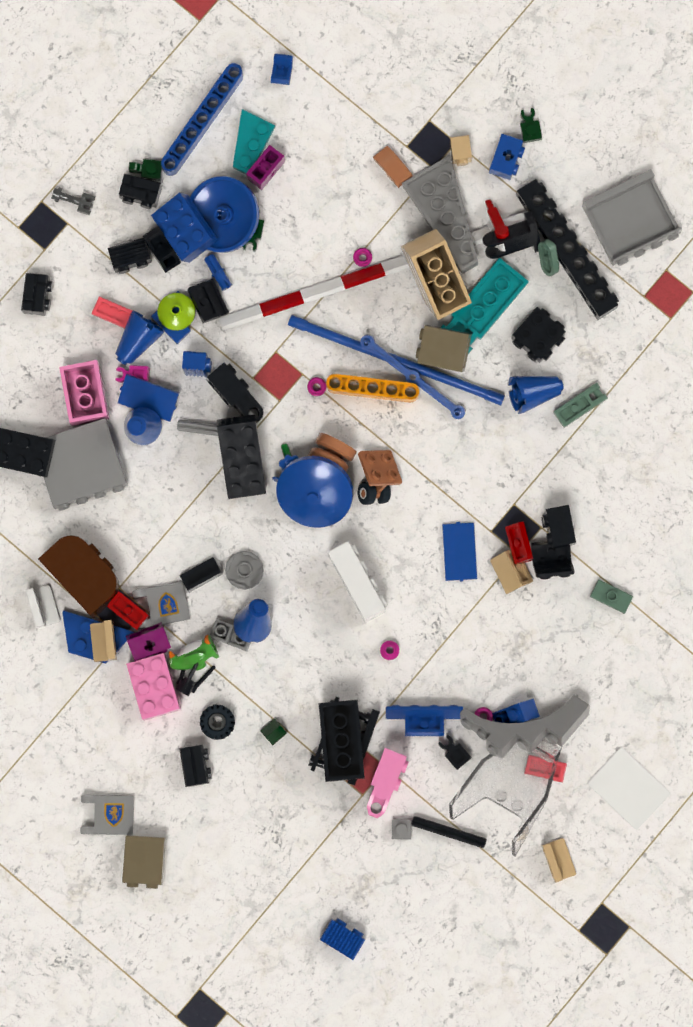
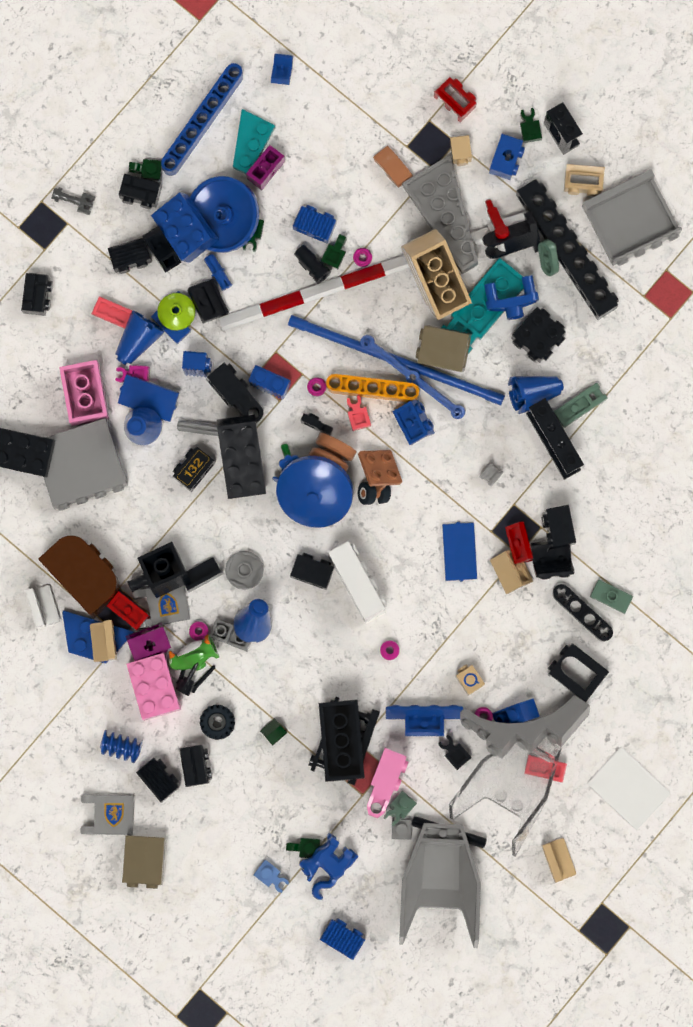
(121, 747): none -> blue piece
(158, 780): none -> black brick
(161, 571): none -> black brick
(193, 468): none -> black brick
(194, 626): none -> dark pink plate
(269, 382): none -> blue brick
(269, 874): none -> medium blue plate
(305, 848): none -> dark green plate
(310, 262): none -> black axle
(312, 571): none -> black brick
(313, 422): none -> black plate
(314, 224): none -> blue brick
(330, 862): none -> blue animal
(334, 254): none -> dark green plate
(358, 416): none -> coral plate
(400, 807): none -> sand green plate
(414, 421): none -> blue bracket
(441, 876): none -> light grey windscreen
(456, 98): none -> red window
(469, 679): none -> tan brick
(491, 474): none -> light grey wheel
(514, 305): none -> blue connector
(554, 439): none -> black fence
(557, 673): none -> black panel
(561, 123): none -> black panel
(580, 615): none -> black beam
(584, 180): none -> tan window

